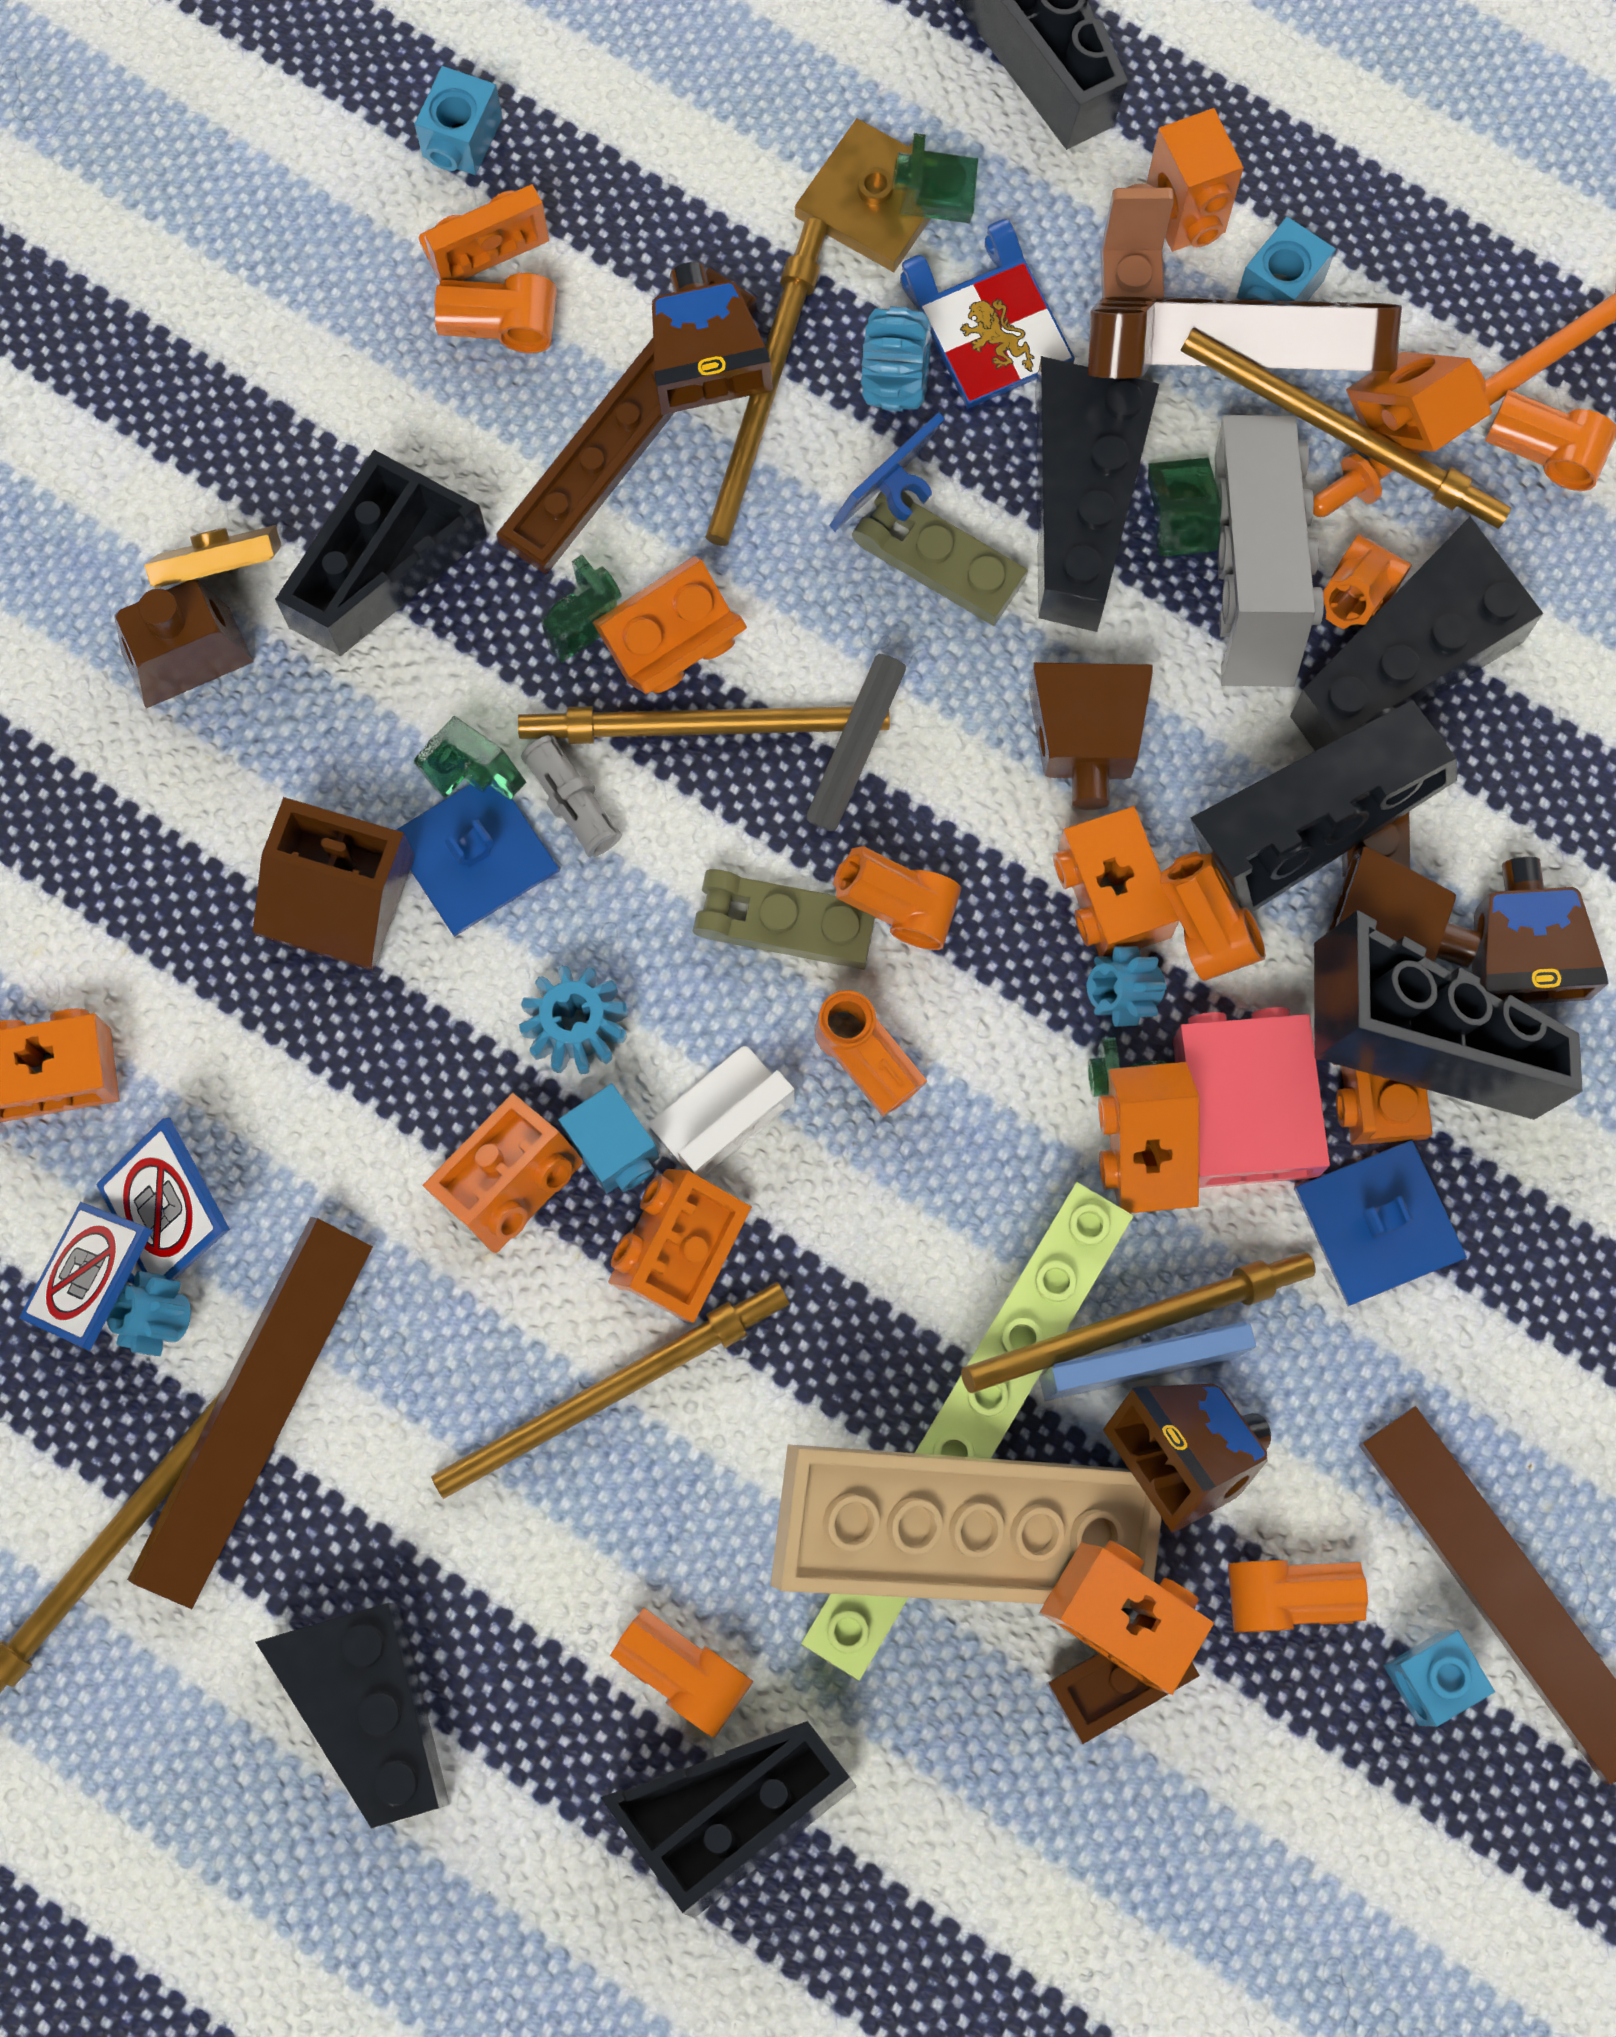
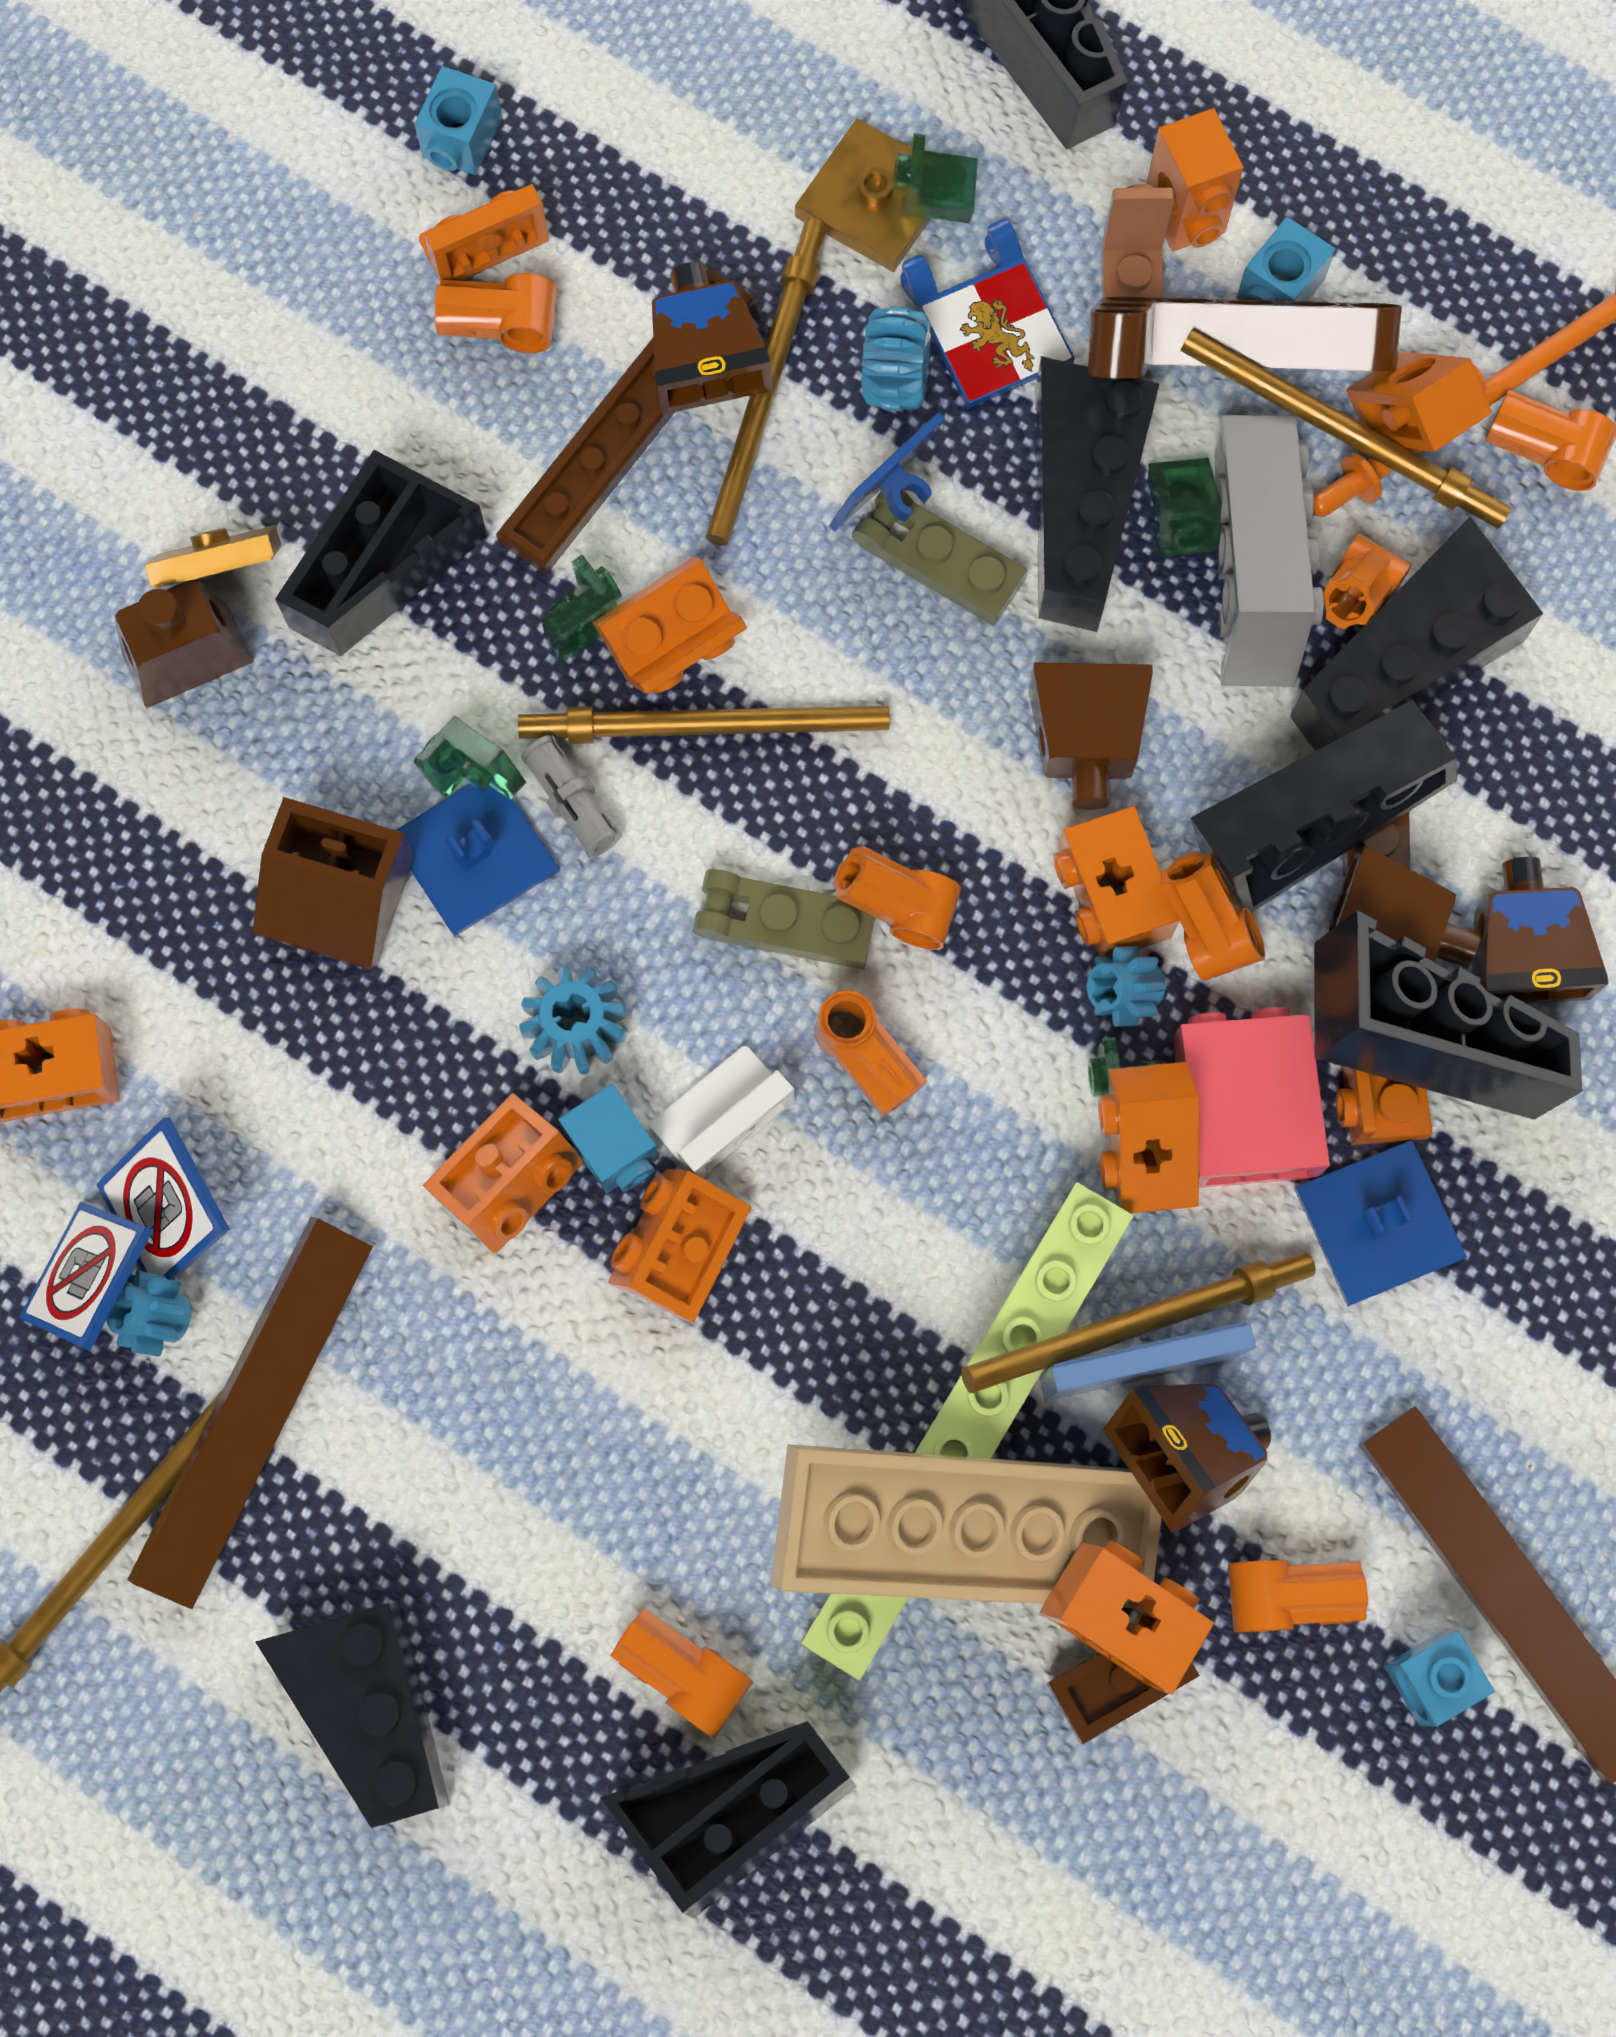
(724, 1326): pearl gold bar -> none
(856, 742): dark grey axle -> none

